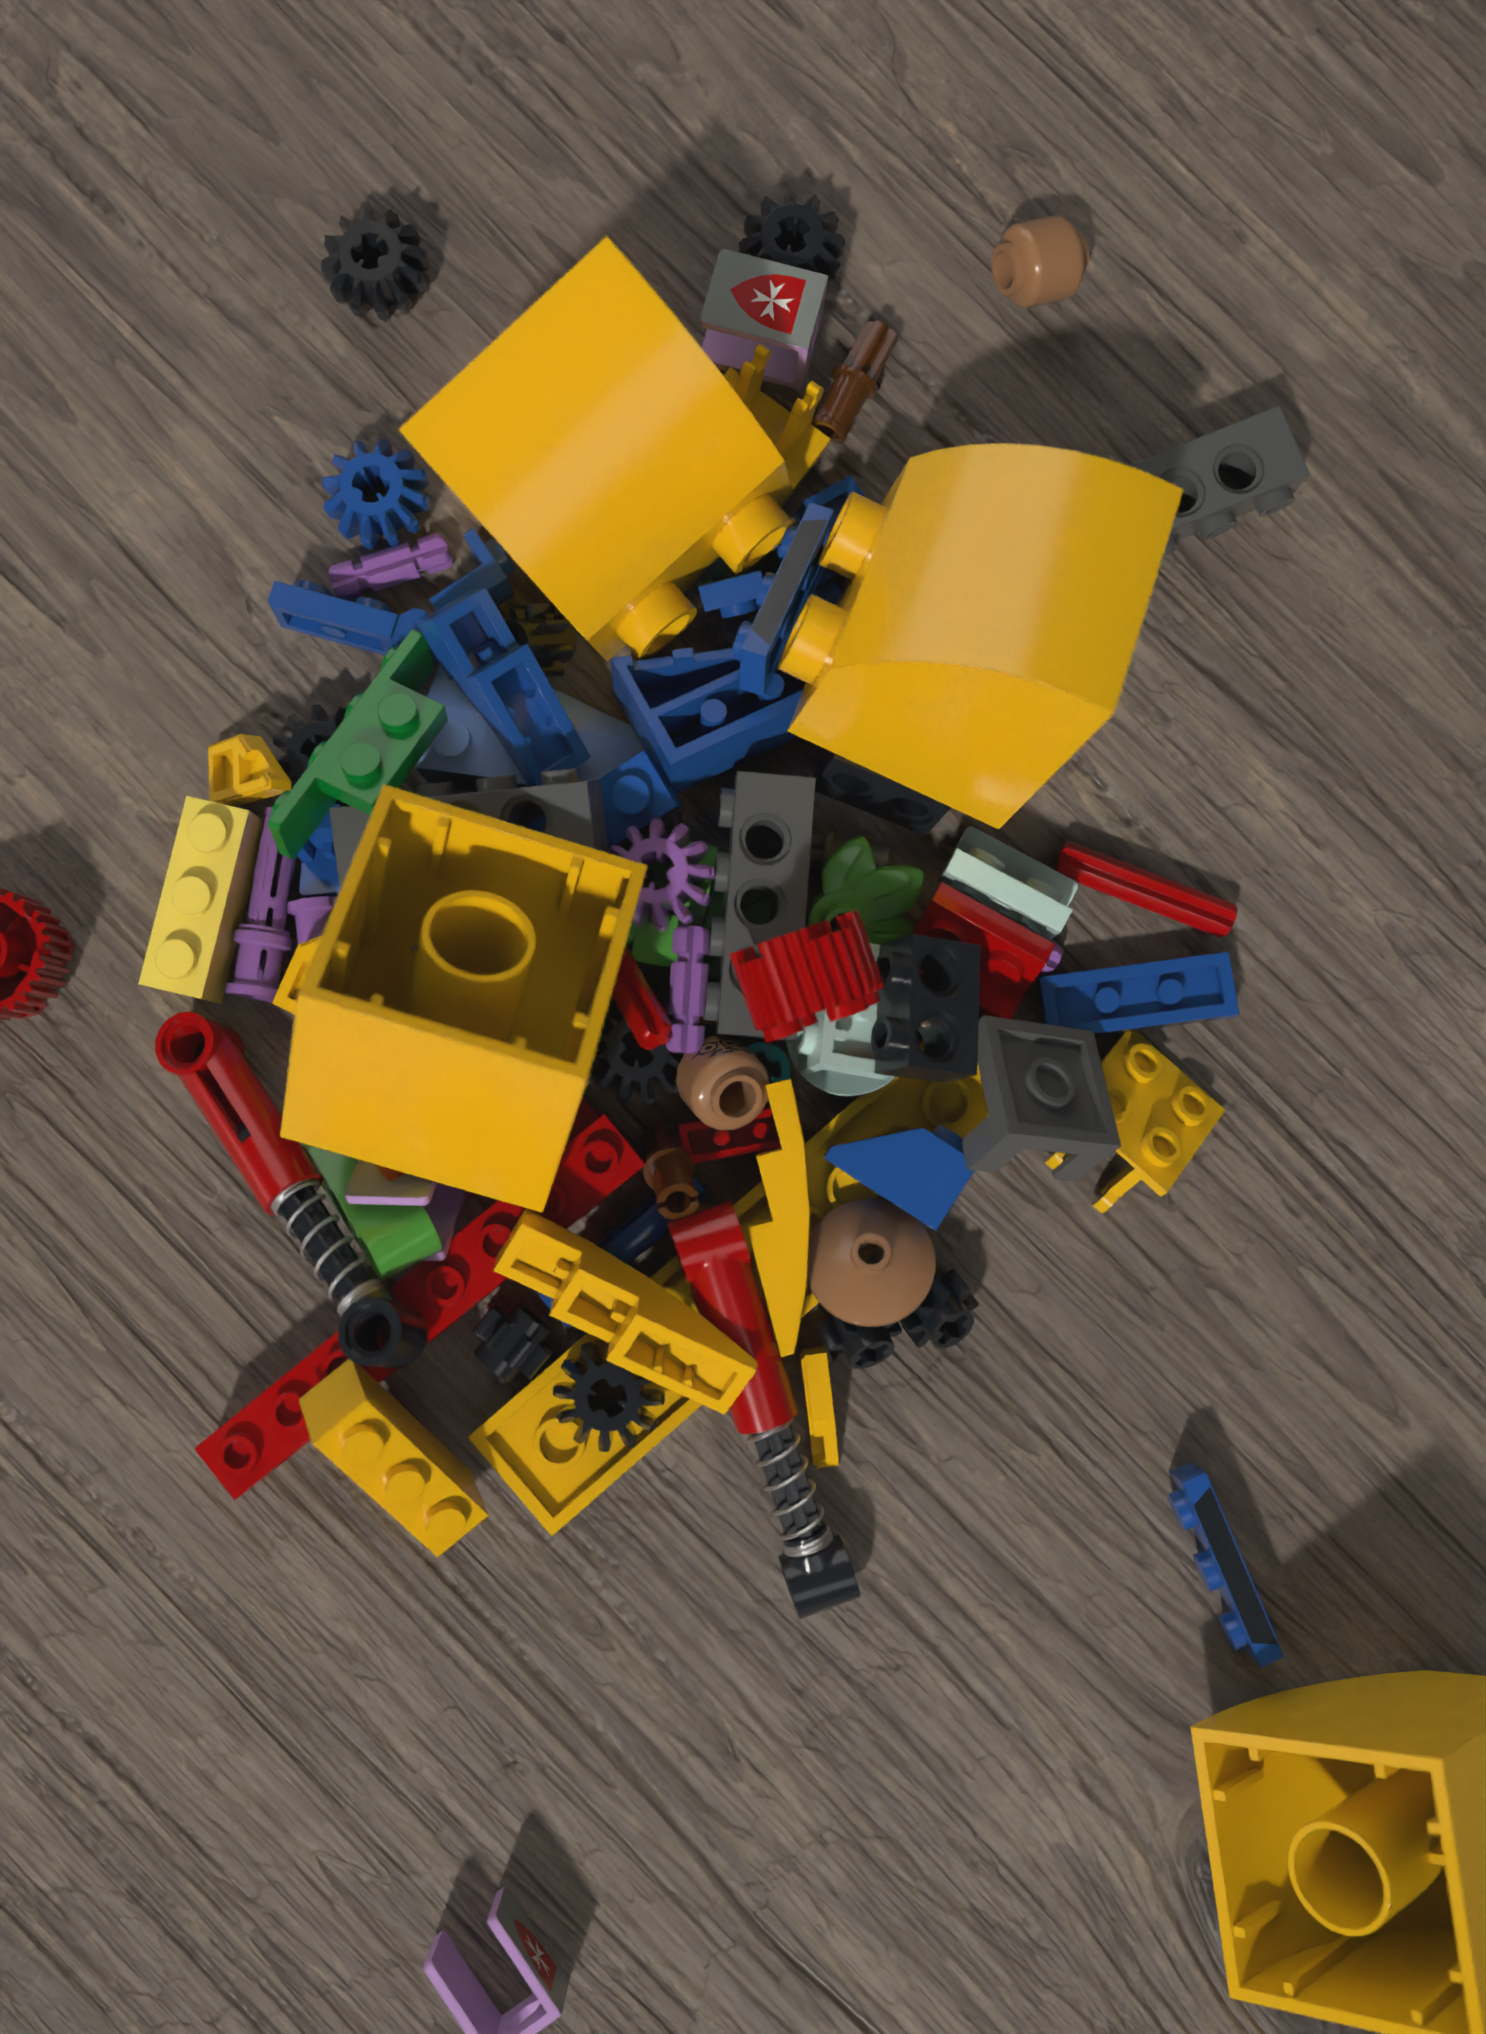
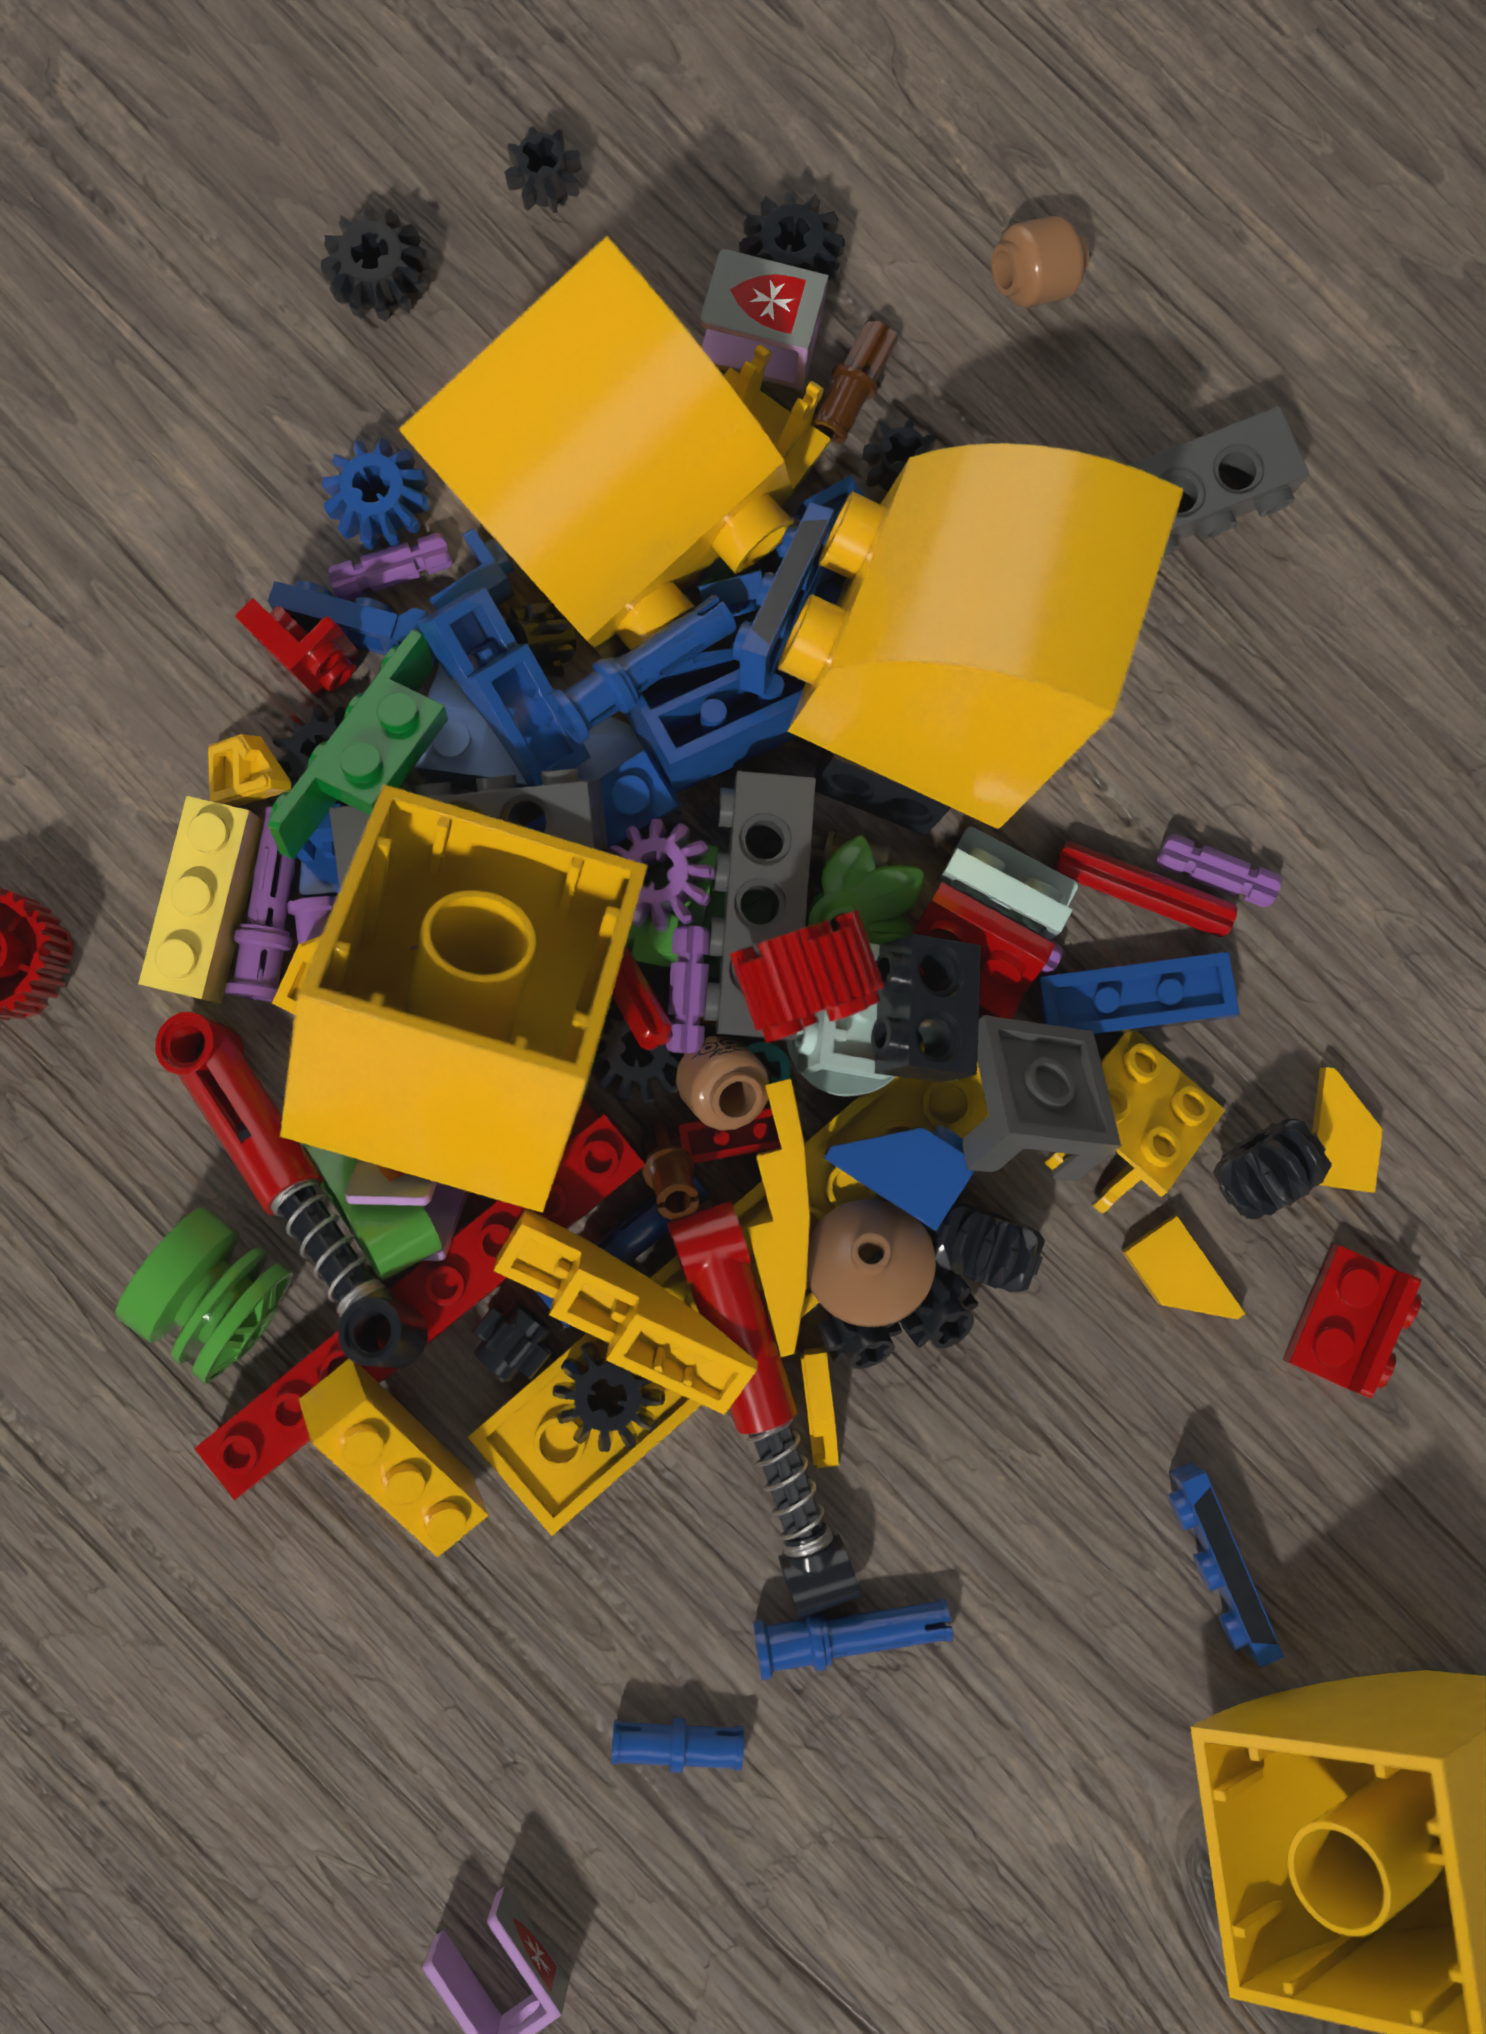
(196, 1288): none -> bright green wheel
(316, 659): none -> red bracket
(543, 169): none -> black gear
(618, 682): none -> blue pin
(677, 1745): none -> blue pin
(819, 1640): none -> blue pin
(903, 442): none -> black gear
(988, 1247): none -> black gear
(1179, 1271): none -> yellow tile
(1219, 870): none -> medium lavender axle
(1272, 1168): none -> black gear
(1347, 1133): none -> yellow tile
(1354, 1321): none -> red bracket

